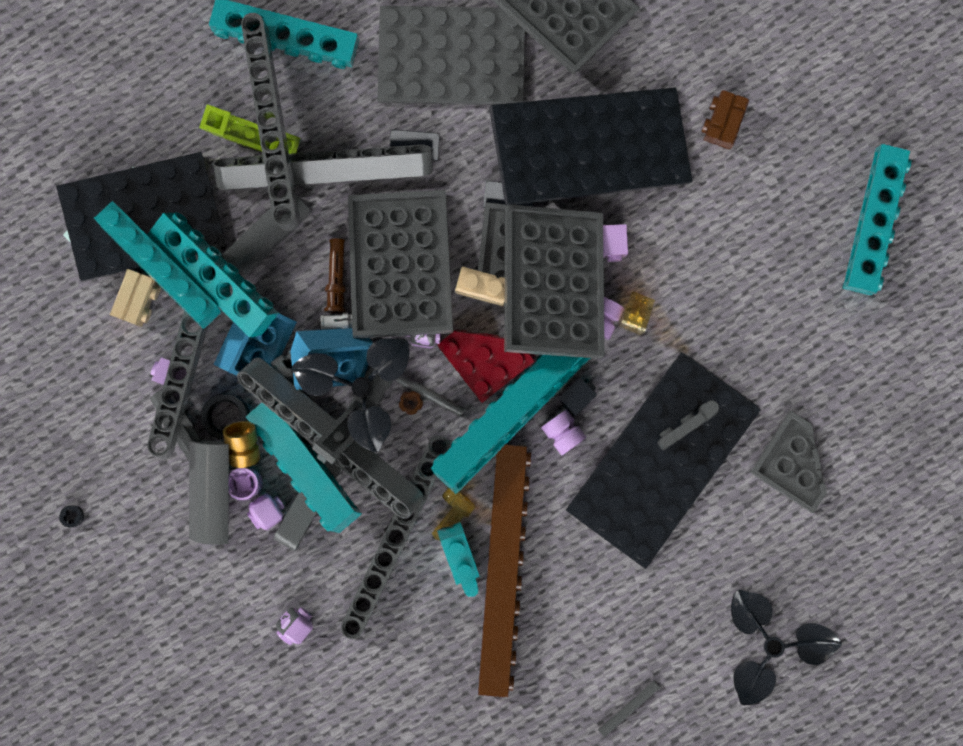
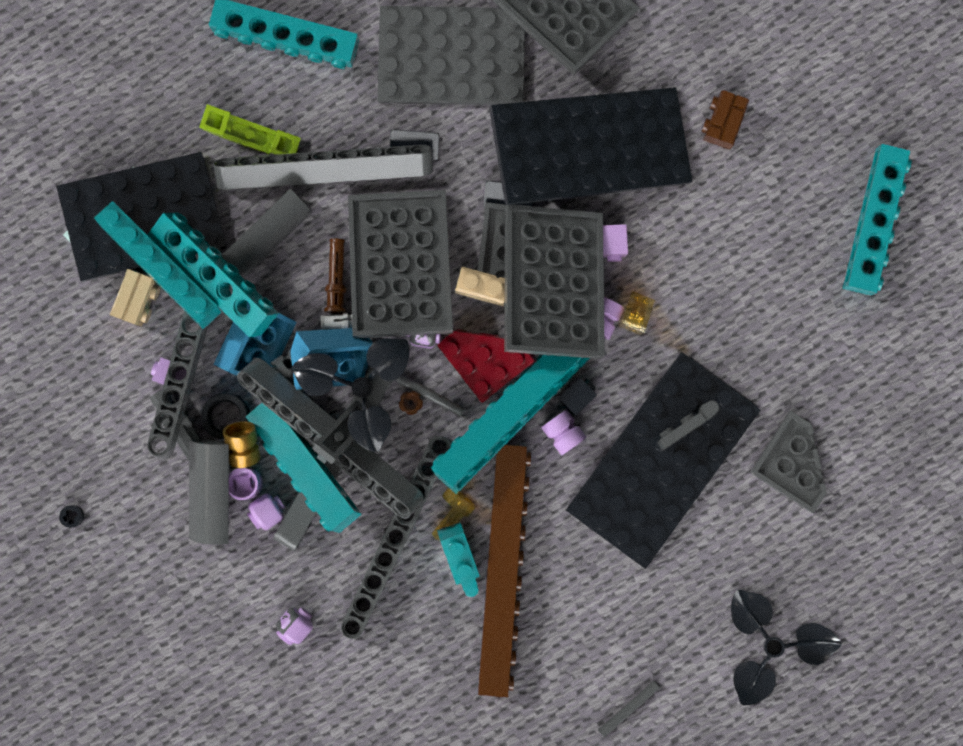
(264, 111): dark grey beam -> none

